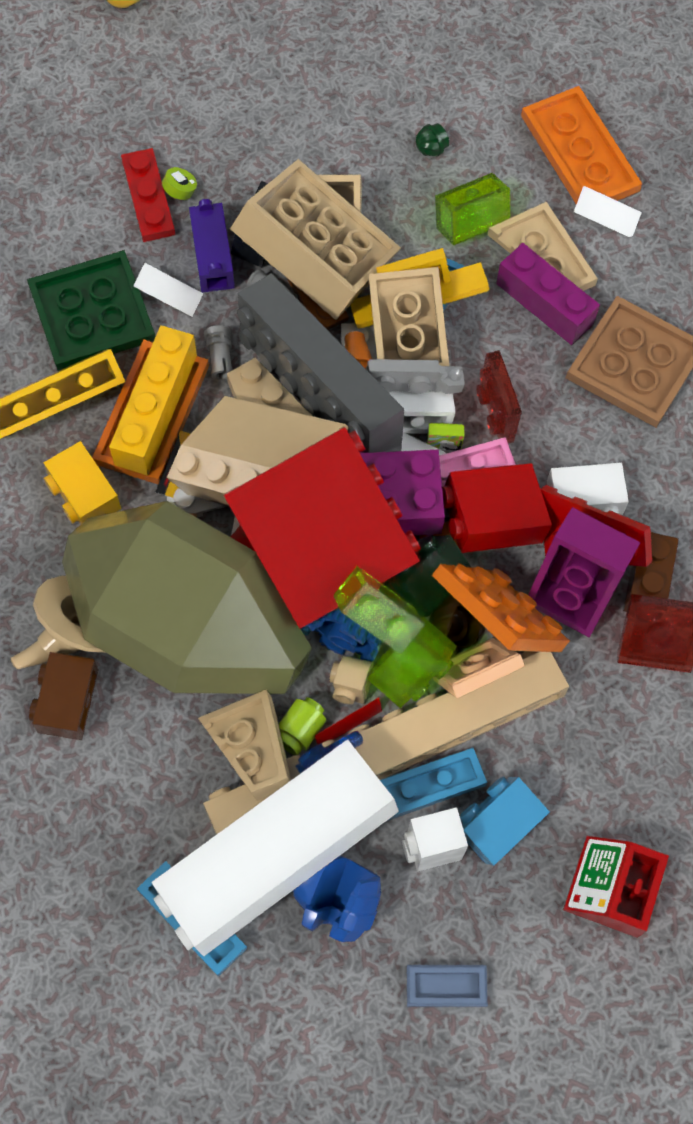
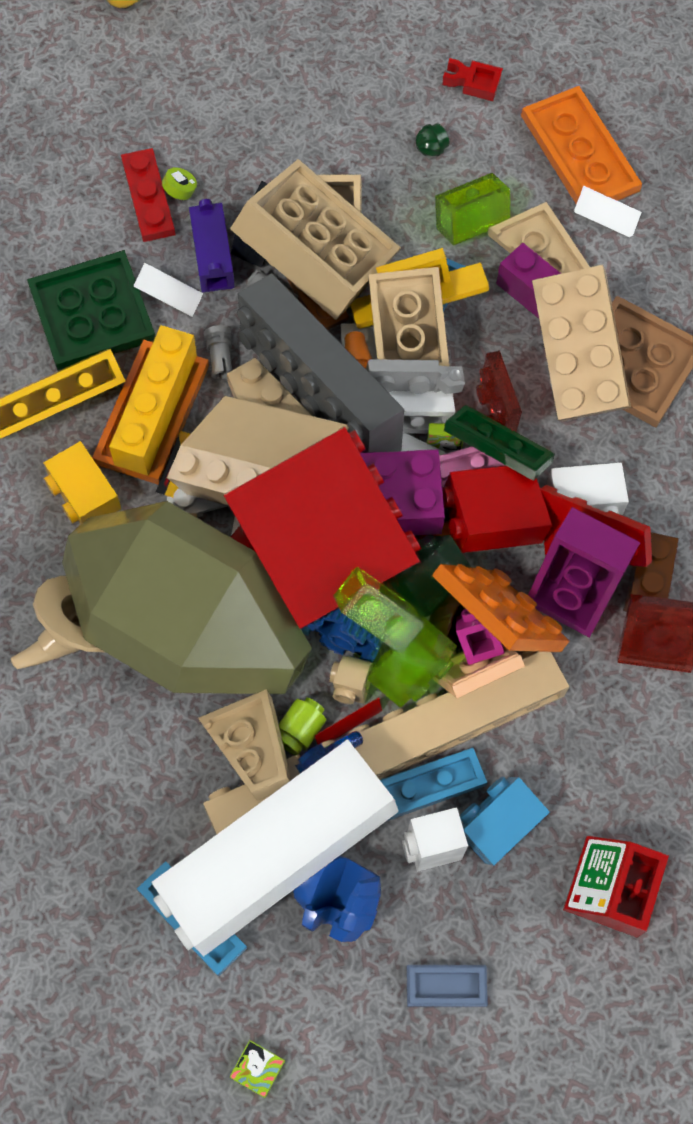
(64, 695): reddish brown brick -> none
(257, 1069): none -> tile
(476, 639): none -> dark pink brick
(477, 80): none -> red plate
(499, 442): none -> dark green tile
(581, 343): none -> tan brick

